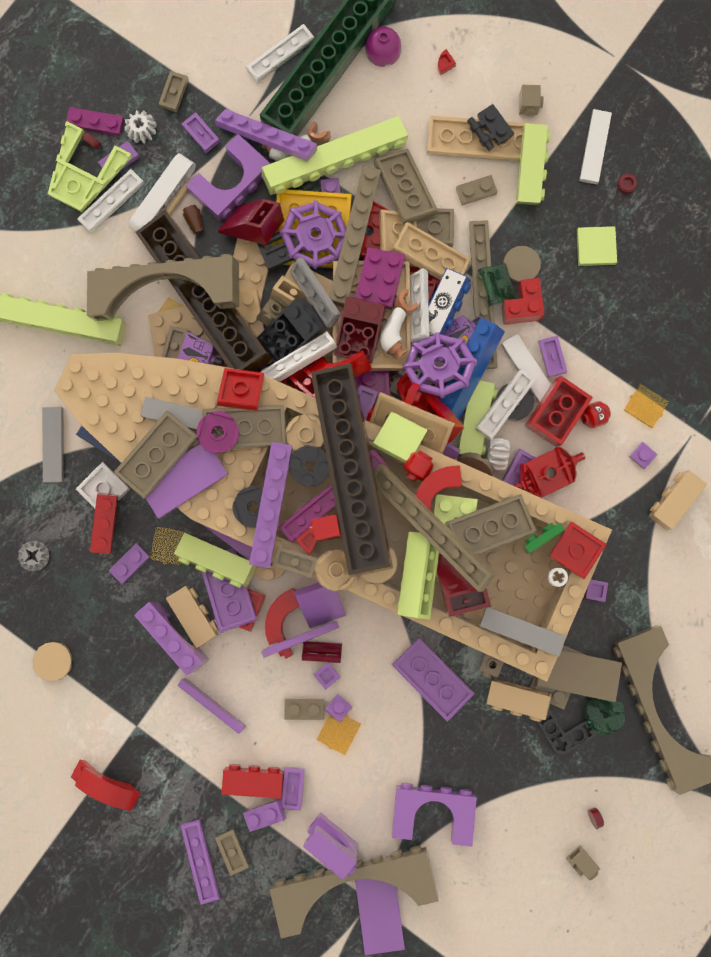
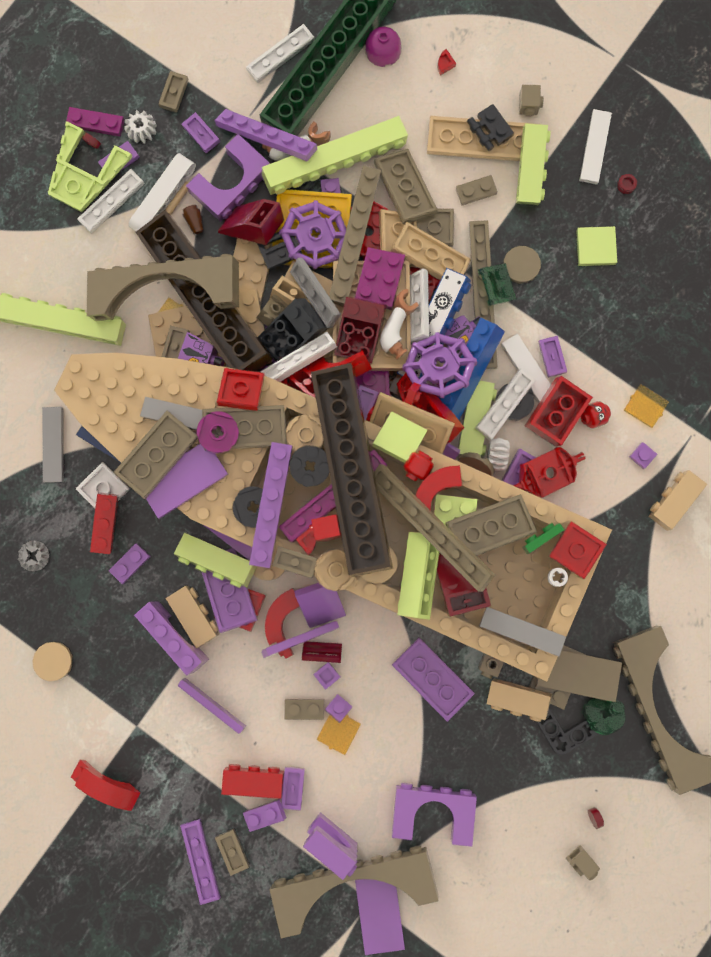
(165, 544): clear yellow piece -> none
(528, 306): red brick -> none
(596, 590): medium lavender plate -> none

